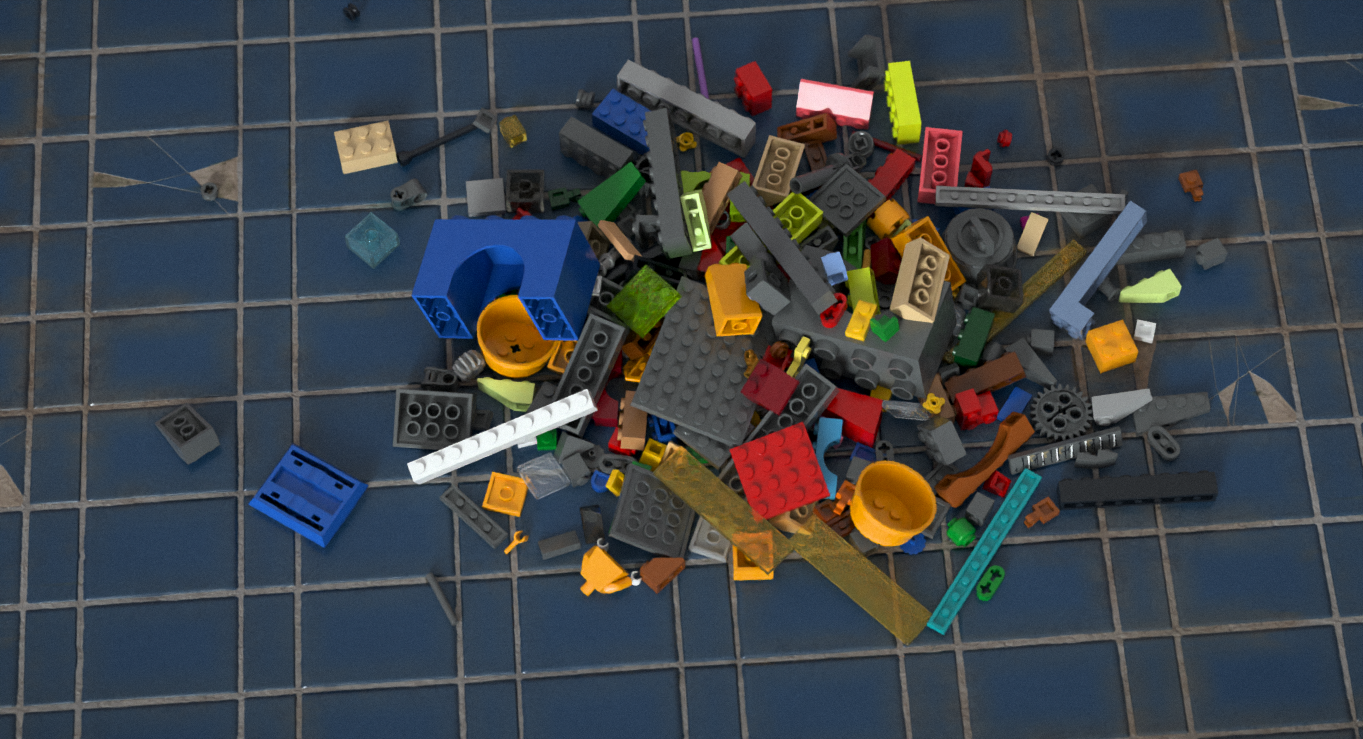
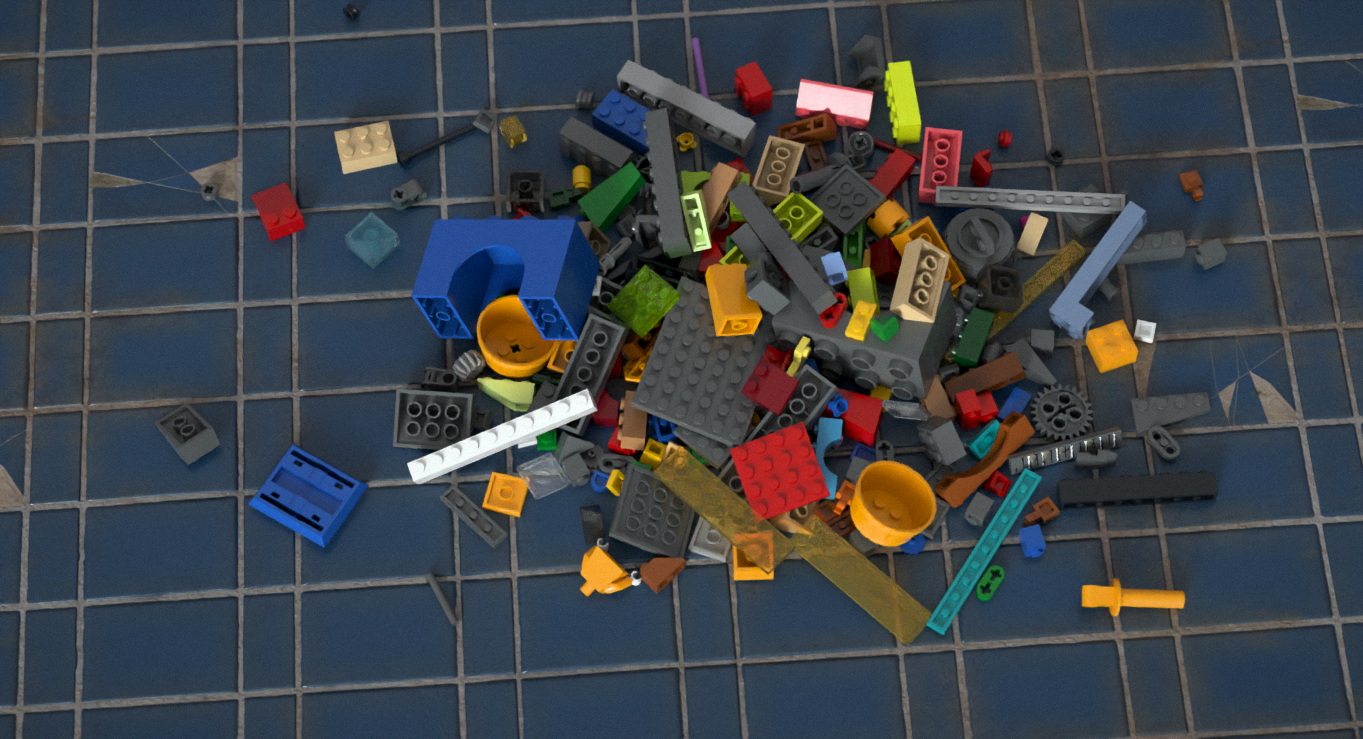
(278, 211): none -> red slope
(485, 197): light grey tile -> none
(516, 540): light orange hand -> none
(539, 379): none -> dark green axle
(559, 545): dark grey slope -> none
(582, 178): none -> yellow brick
(618, 239): light nougat tile -> none
(751, 360): pearl gold arm -> none
(779, 350): dark orange plate -> none
(842, 405): none -> blue plate
(934, 409): yellow plate -> none
(961, 531): green head -> none
(972, 181): red slope -> none
(984, 439): none -> teal plate
(1032, 541): none -> blue brick
(1115, 597): none -> light orange piece
(1116, 406): light grey slope -> none
(1156, 289): yellowish green slope -> none

